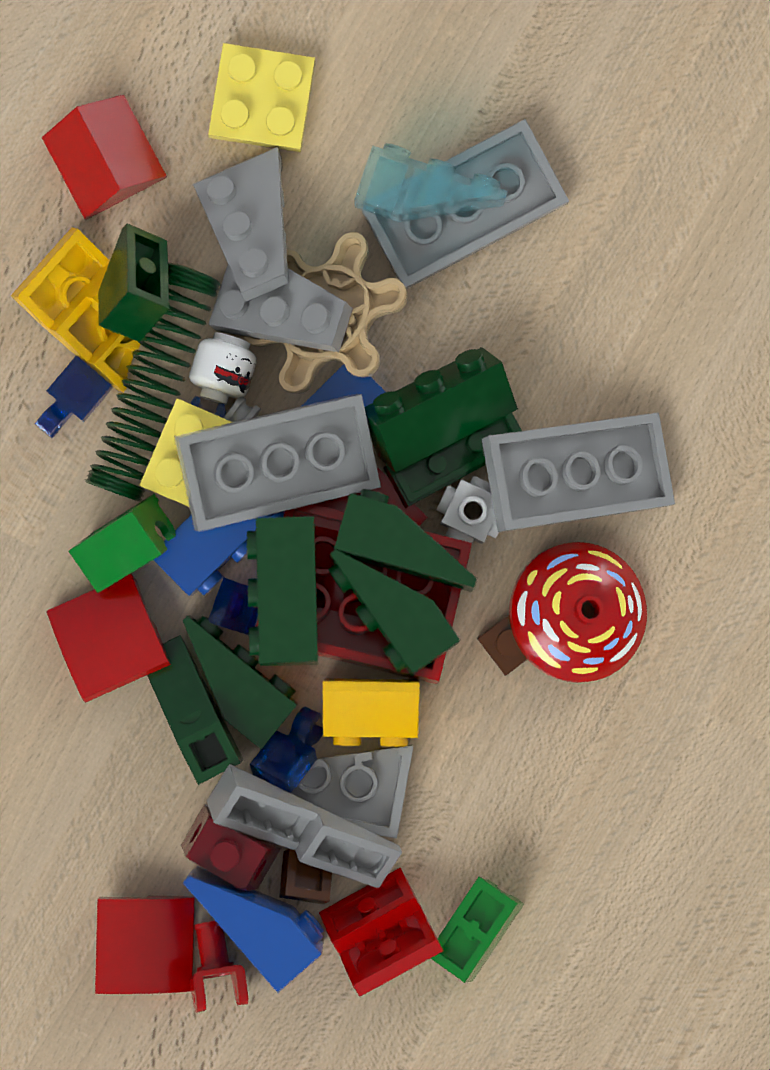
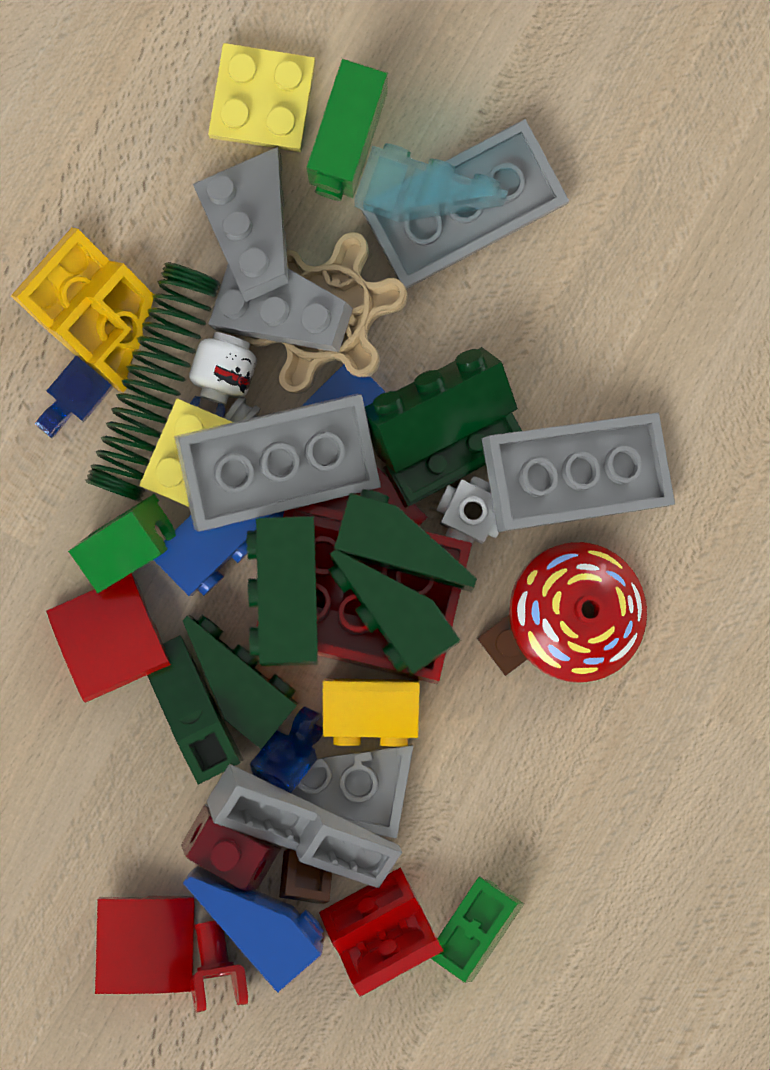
(103, 154): red slope -> none
(135, 284): dark green slope -> none
(232, 607): clear blue plate -> none
(347, 130): none -> green brick

